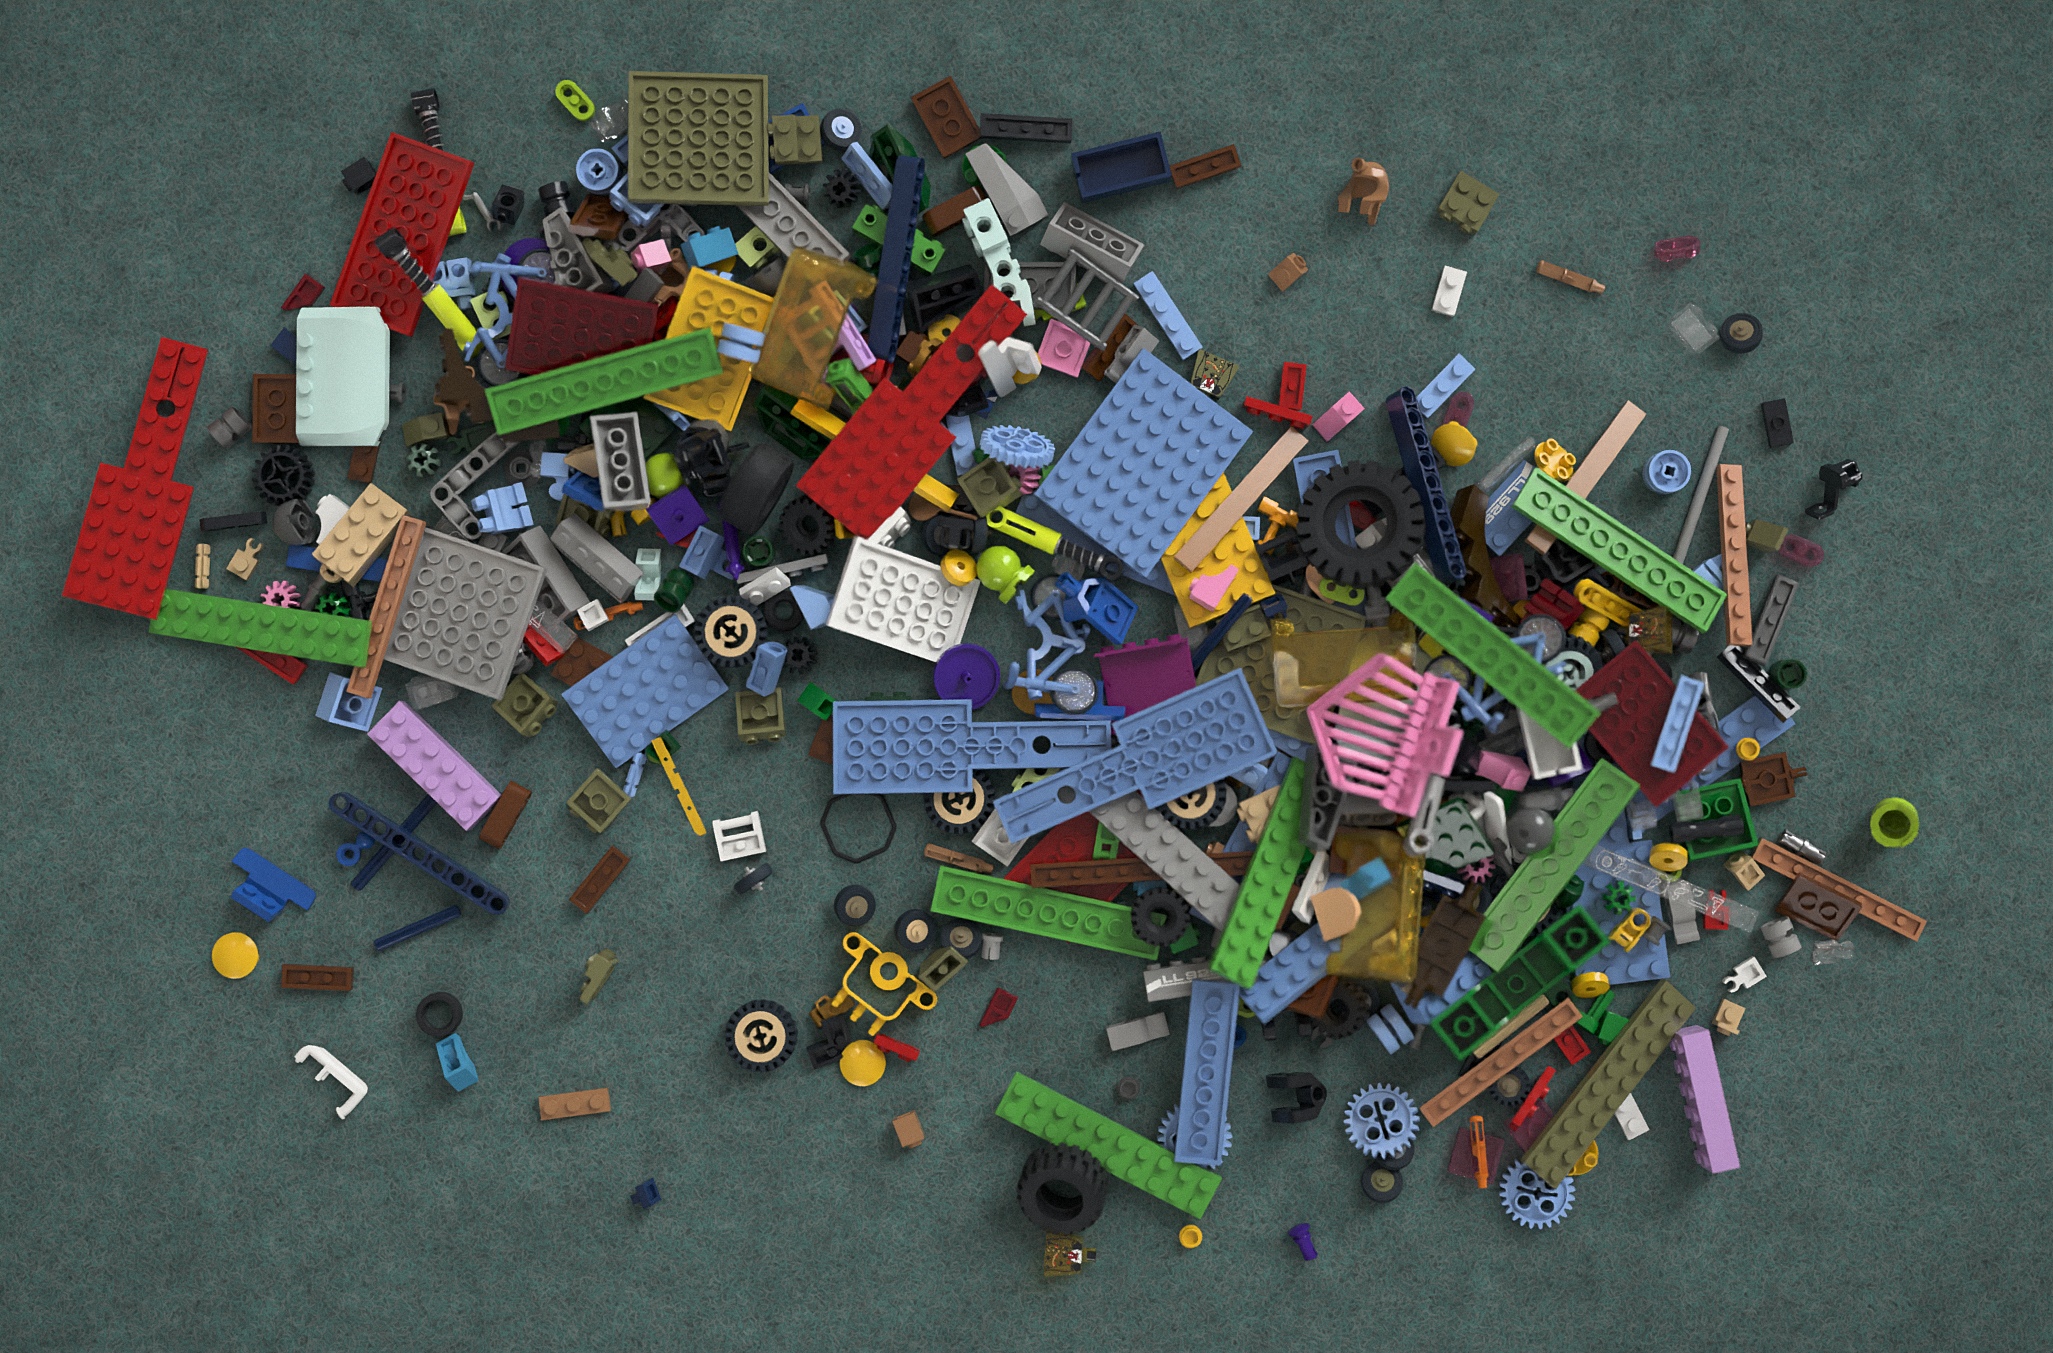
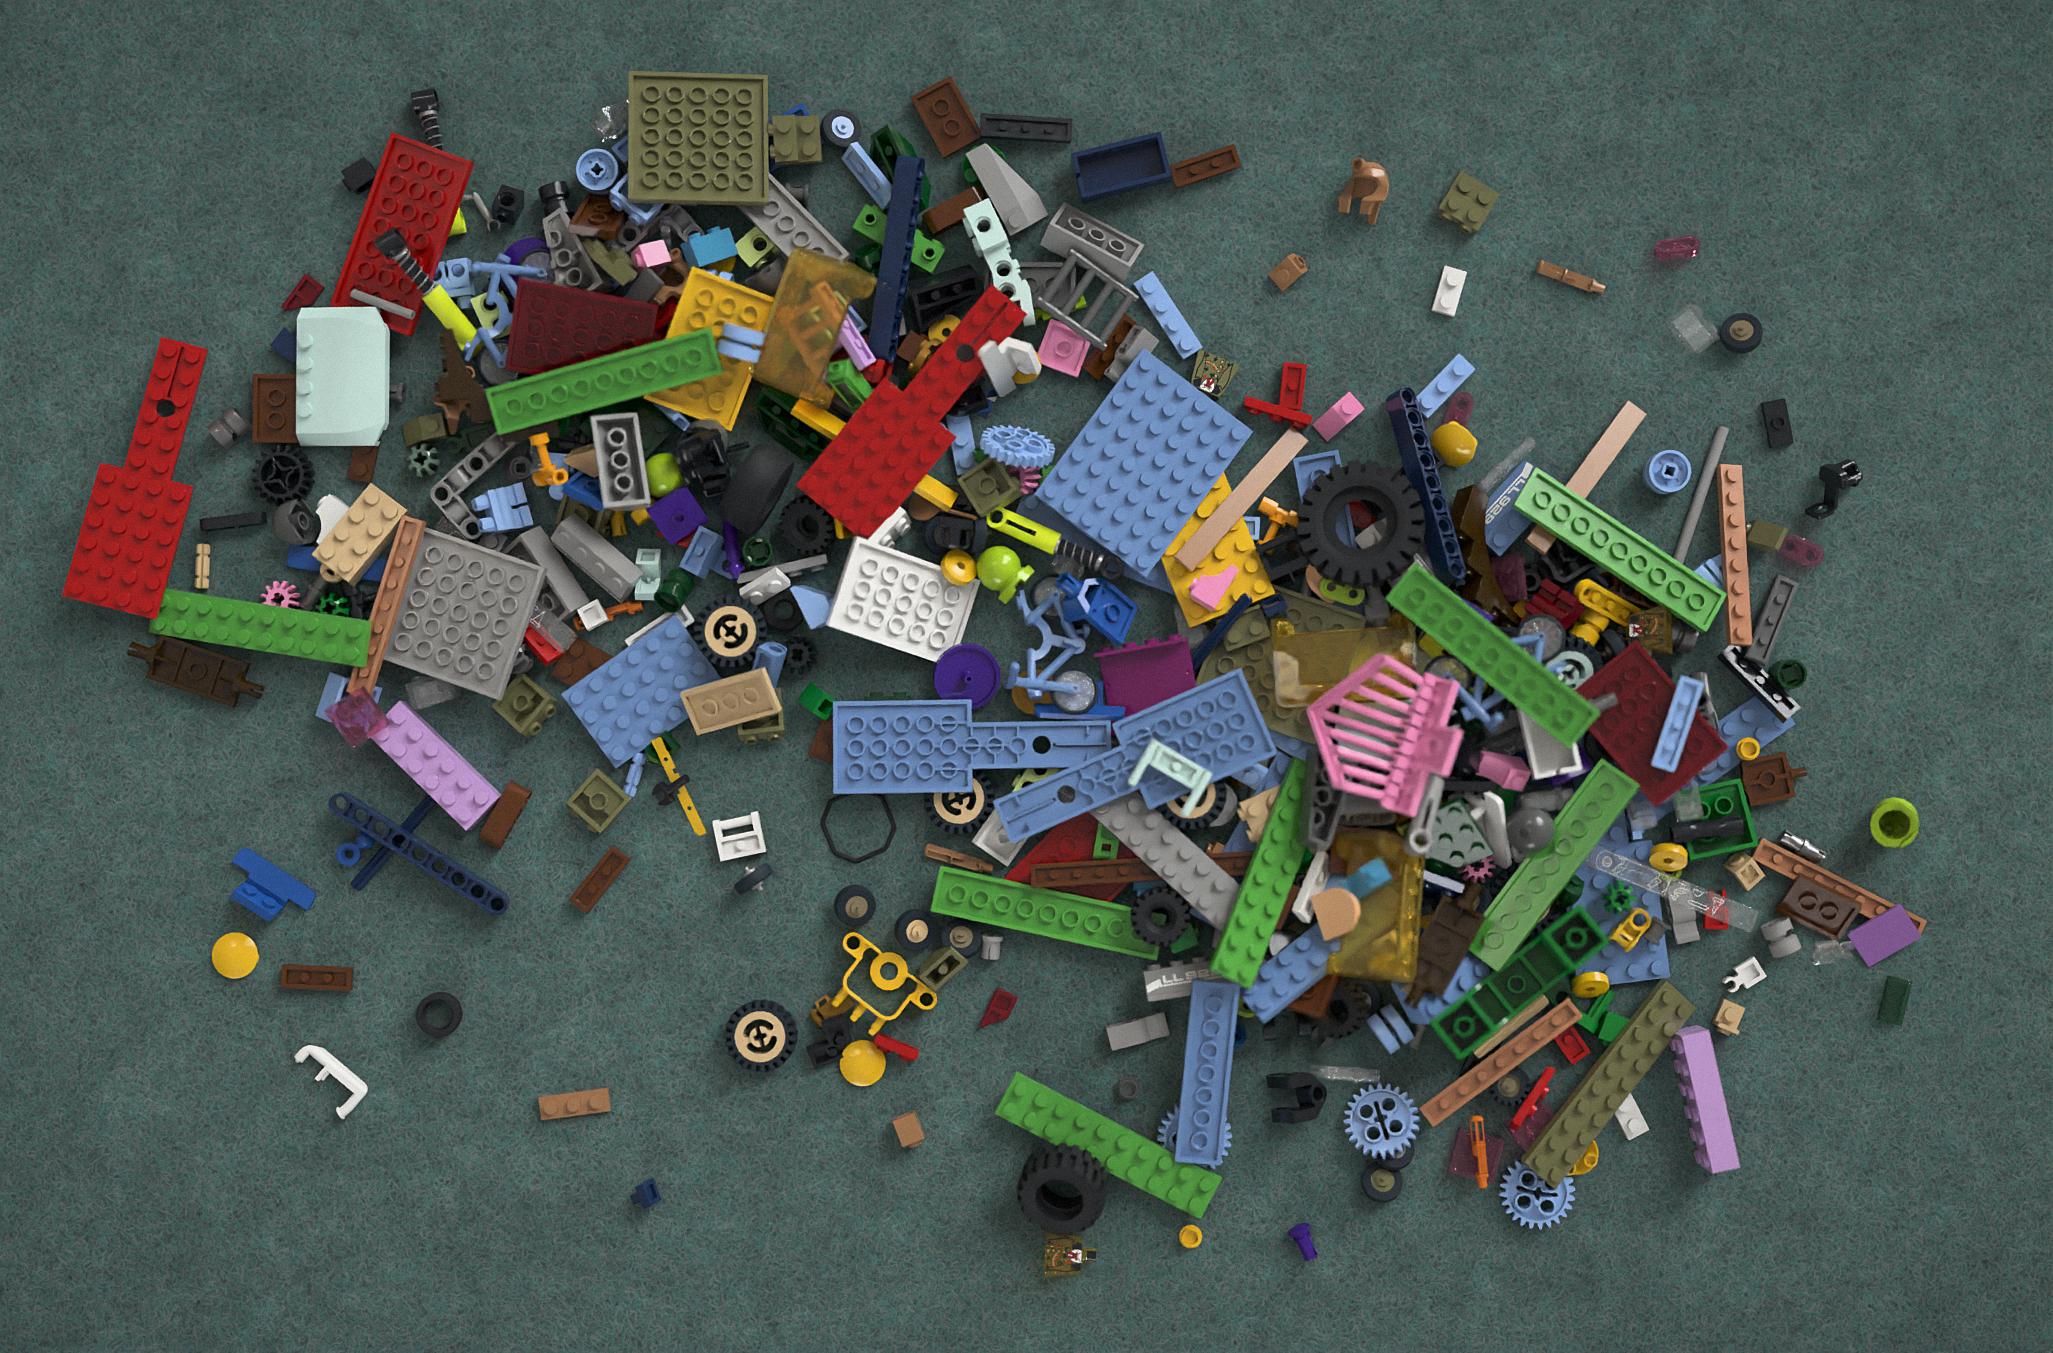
(196, 670): none -> dark brown plate
(243, 562): tan plate -> none
(284, 665): red plate -> none
(357, 716): none -> clear pink plate
(383, 304): none -> light grey piece
(417, 928): dark blue axle -> none
(456, 1063): dark azure arch -> none
(547, 473): none -> light orange bar
(575, 101): lime plate -> none
(598, 970): olive plate -> none
(669, 790): none -> black bar
(730, 701): none -> tan plate
(837, 196): black gear -> none
(1176, 767): none -> light aqua plate
(1345, 1073): none -> clear pin
(1499, 848): dark grey bar -> none
(1554, 460): yellow dish -> none
(1884, 935): none -> medium lavender piece
(1894, 1000): none -> clear green plate

